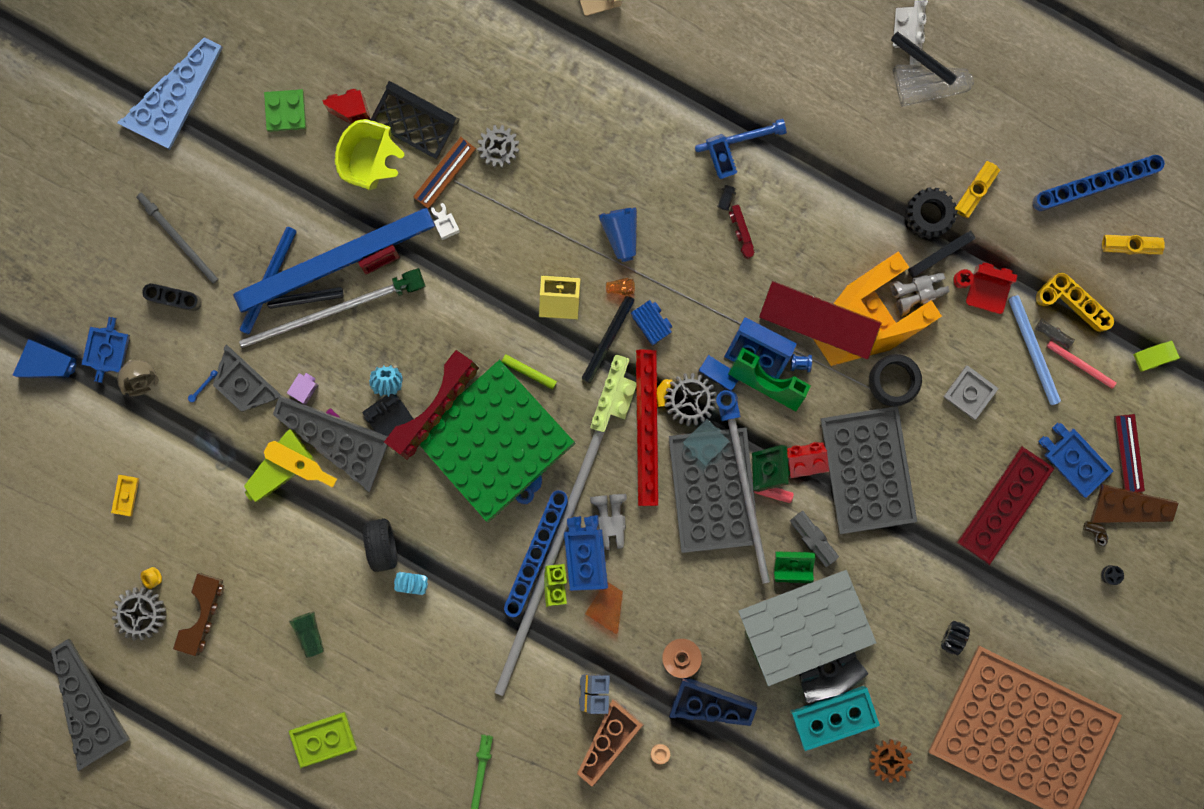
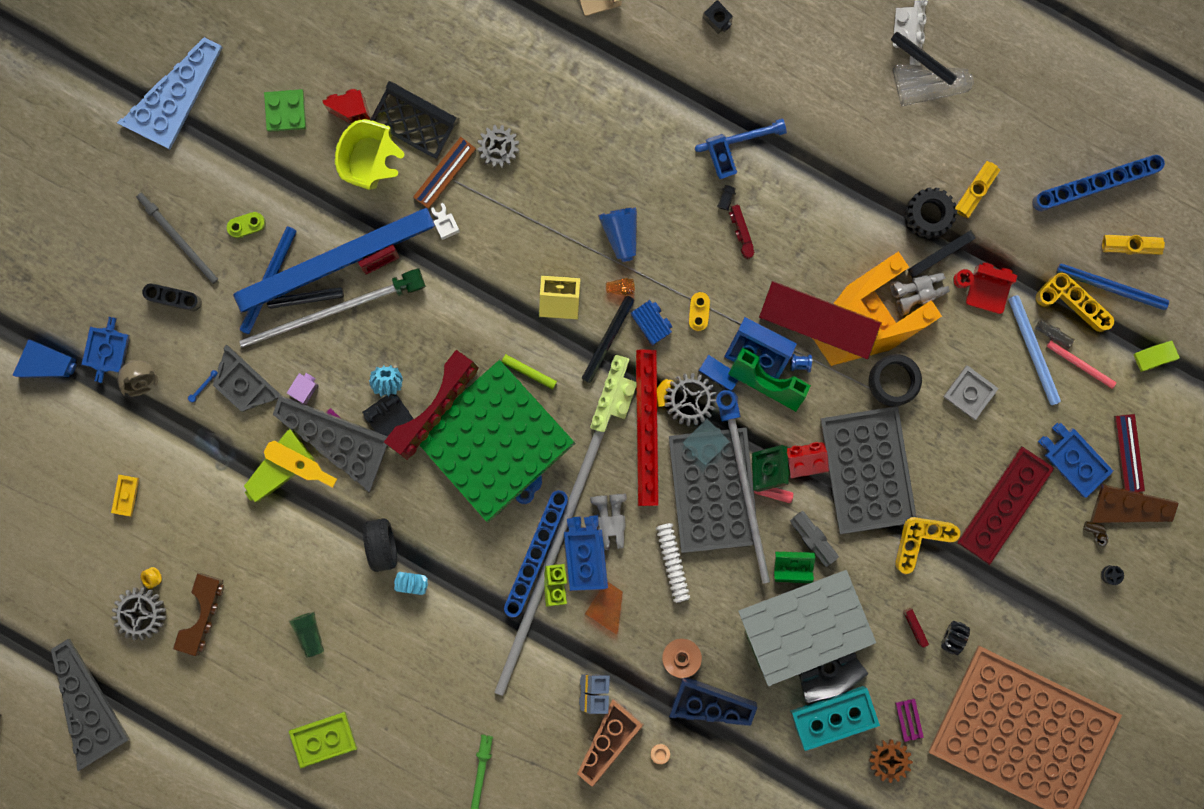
(245, 225): none -> lime plate
(673, 563): none -> white piece
(699, 311): none -> yellow plate
(718, 9): none -> black brick
(913, 736): none -> magenta tile
(916, 628): none -> dark red tile
(921, 532): none -> yellow beam
(1113, 287): none -> blue axle

